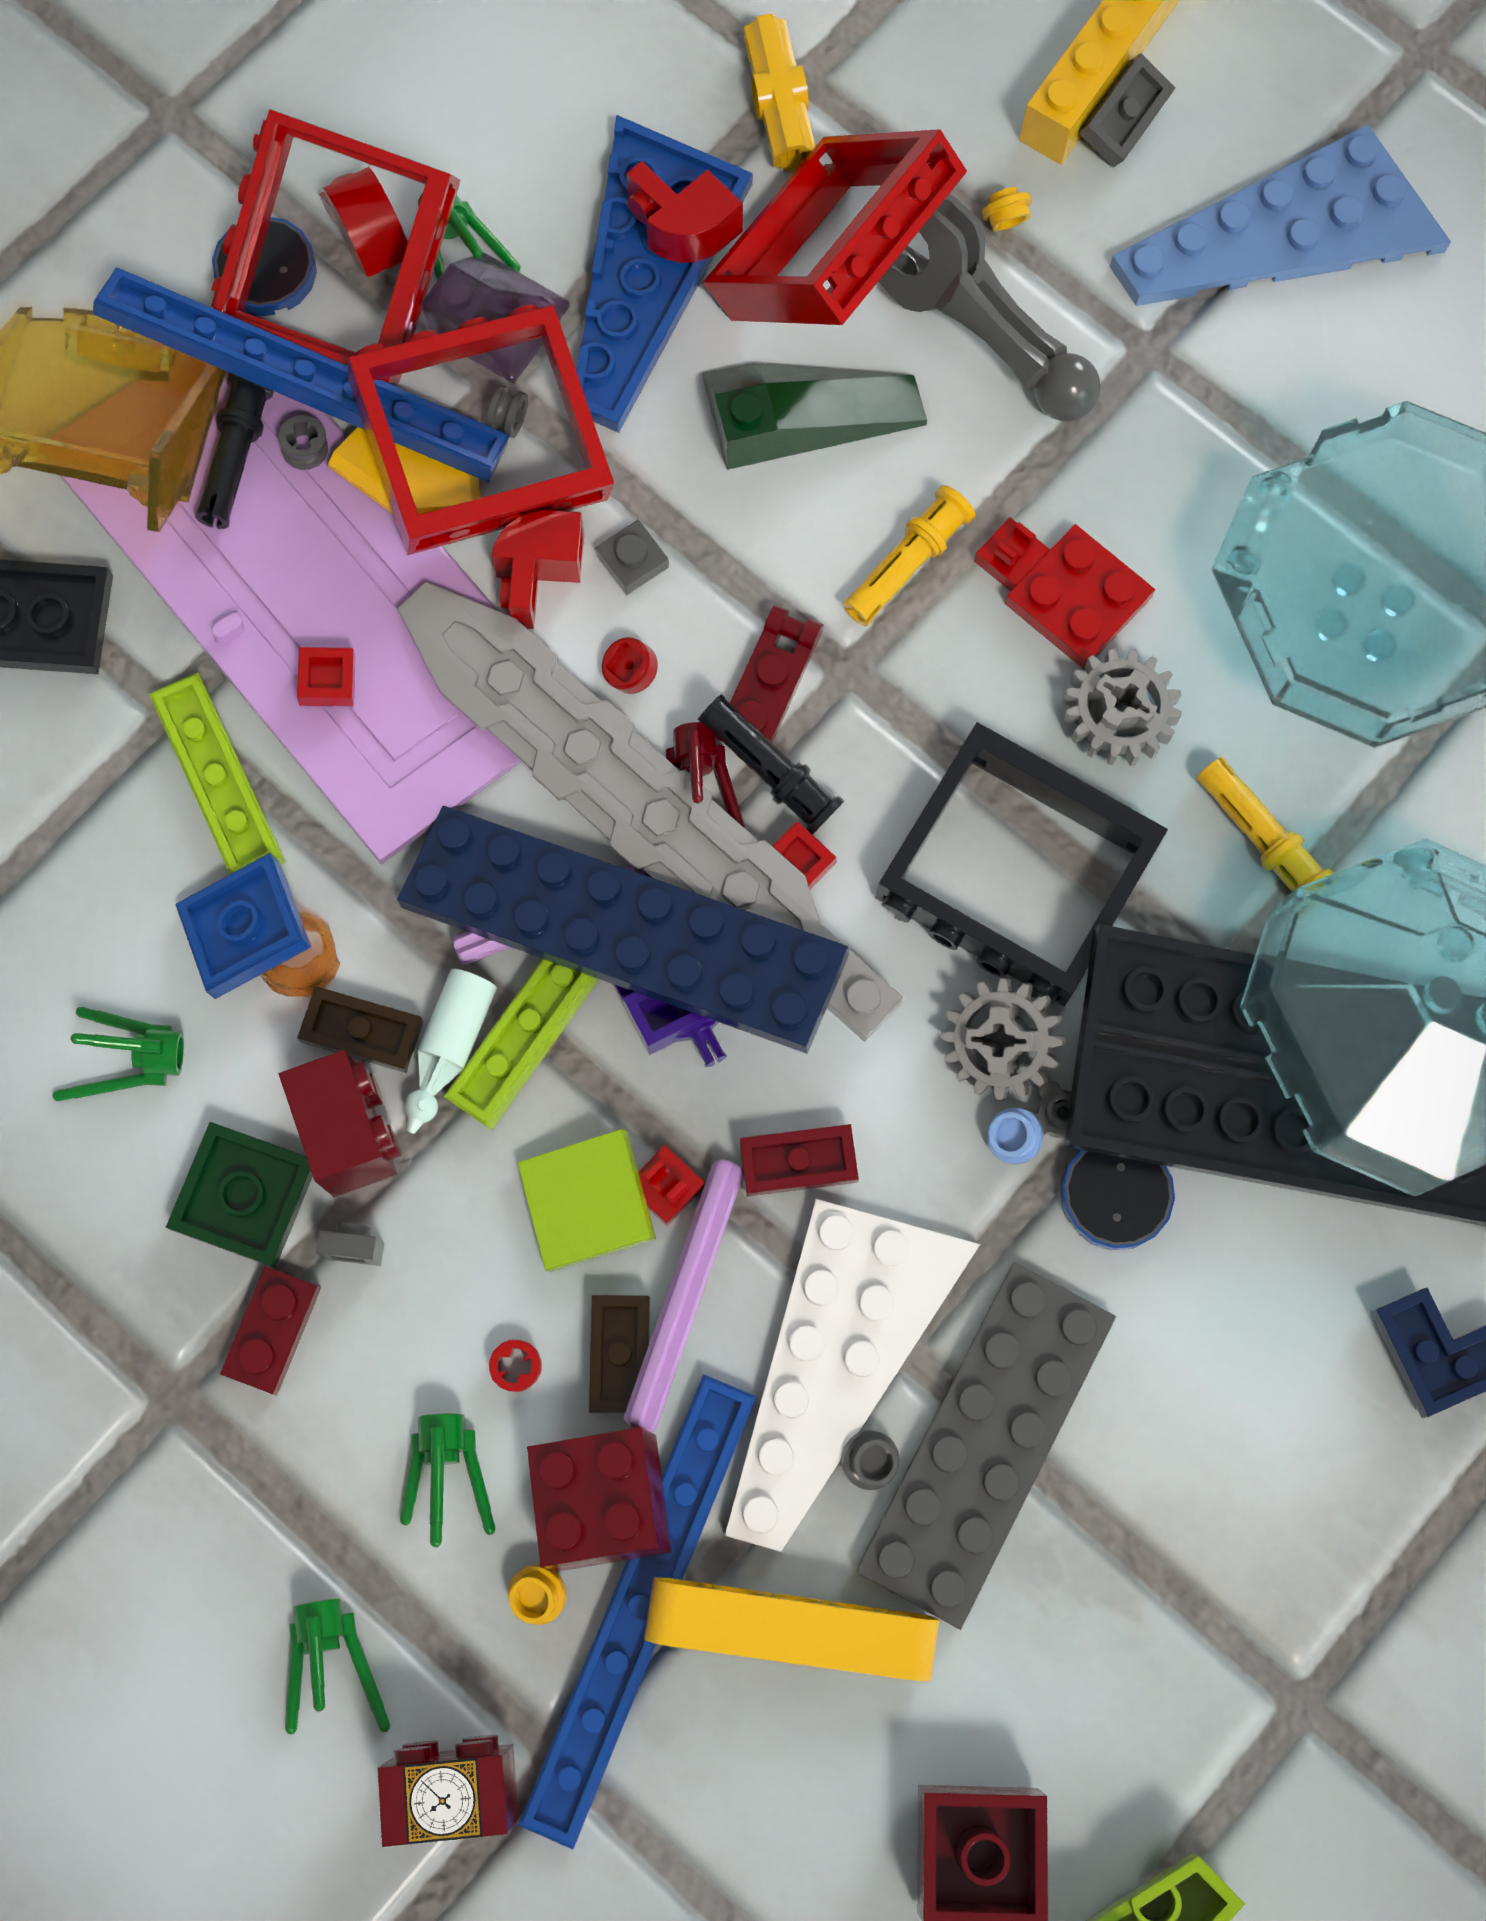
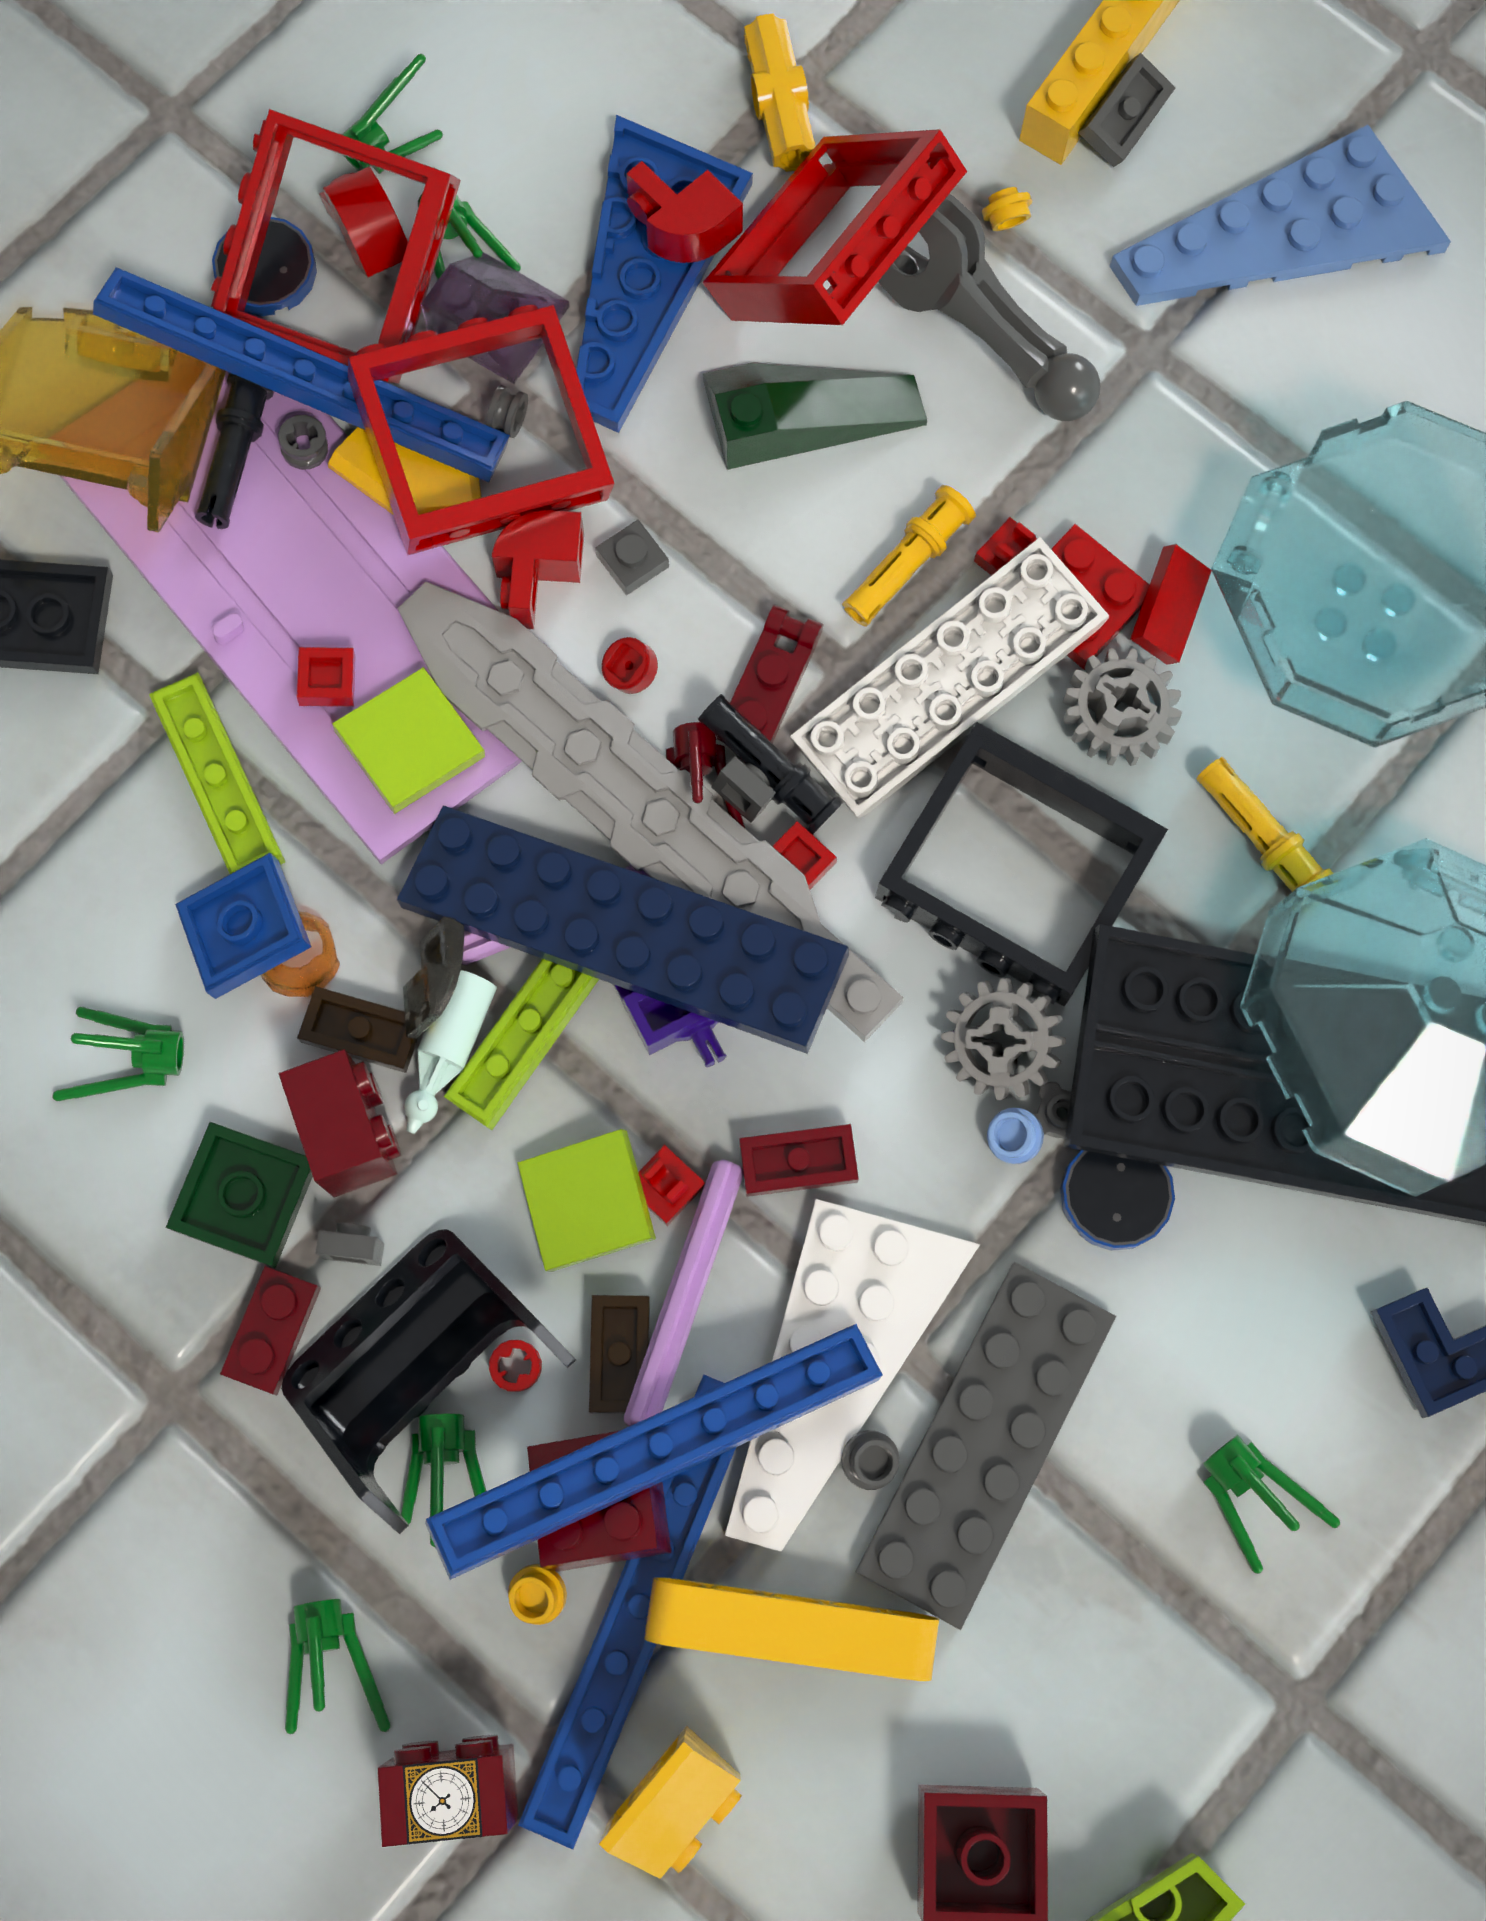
(371, 133): none -> green plant
(399, 1353): none -> black windscreen
(408, 740): none -> lime tile
(434, 984): none -> clear smoke slope
(651, 1451): none -> blue tile
(670, 1807): none -> yellow slope
(744, 788): none -> dark grey plate
(950, 678): none -> white plate
(1171, 604): none -> red tile
(1239, 1469): none -> green plant

